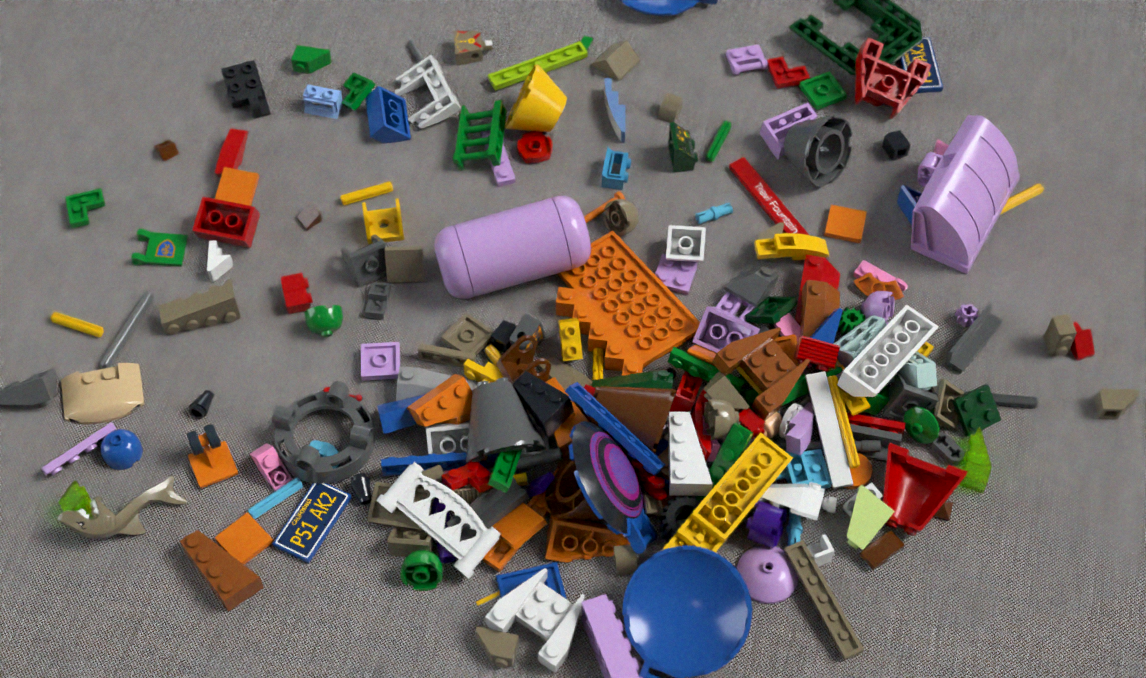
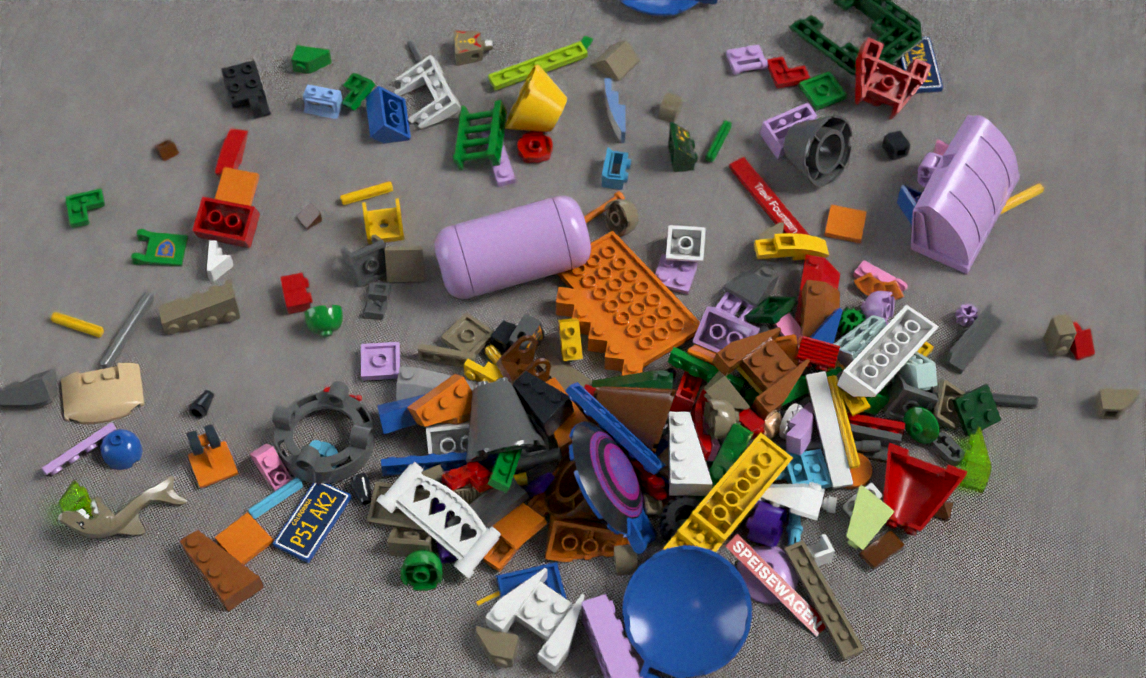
(597, 363): yellow axle -> none
(714, 213): medium azure pin -> none
(776, 585): none -> sticker

